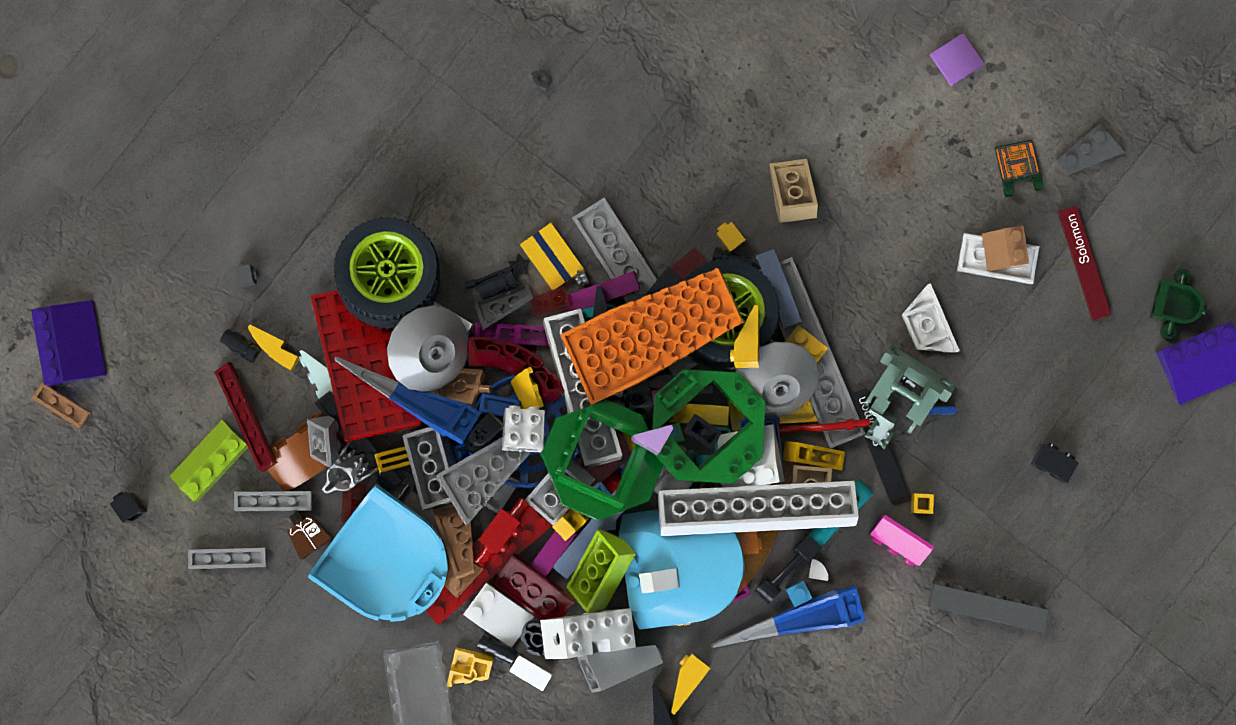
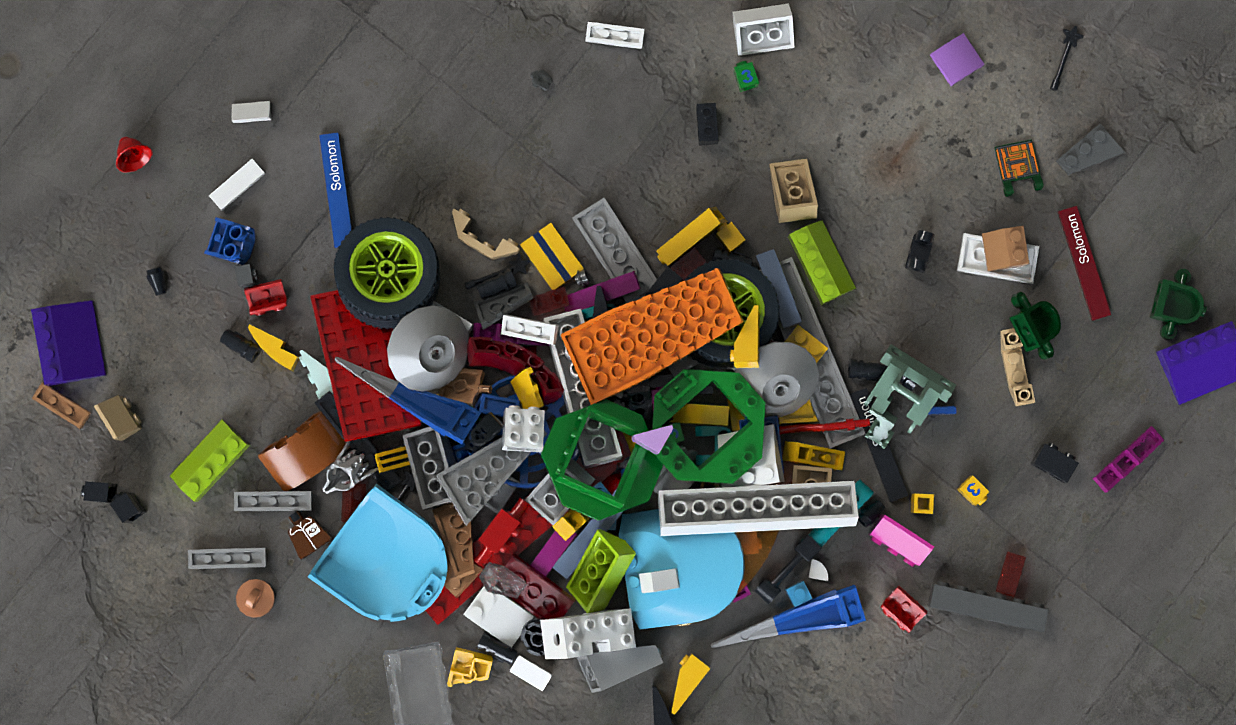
(98, 491): none -> black piece
(118, 417): none -> tan slope
(132, 155): none -> red hat
(157, 280): none -> black cone
(231, 241): none -> blue slope
(237, 184): none -> white tile
(245, 417): dark red tile -> none
(251, 112): none -> white slope
(255, 598): none -> nougat tile
(266, 297): none -> red bracket
(323, 440): light grey slope -> none
(336, 186): none -> blue tile
(501, 580): none -> clear slope
(505, 248): none -> tan slope
(529, 329): none -> white plate
(614, 35): none -> white plate
(690, 236): none -> yellow slope
(702, 431): black slope -> none
(707, 124): none -> black brick
(745, 76): none -> green brick
(763, 29): none -> white slope
(821, 262): none -> lime slope
(868, 370): none -> black axle
(870, 513): none -> black cone
(903, 609): none -> red bracket
(919, 251): none -> black piece
(928, 324): white wing -> none
(973, 491): none -> yellow brick
(1010, 574): none -> clear red slope
(1015, 368): none -> tan slope
(1035, 324): none -> dark green piece
(1071, 40): none -> black piece
(1128, 459): none -> magenta slope

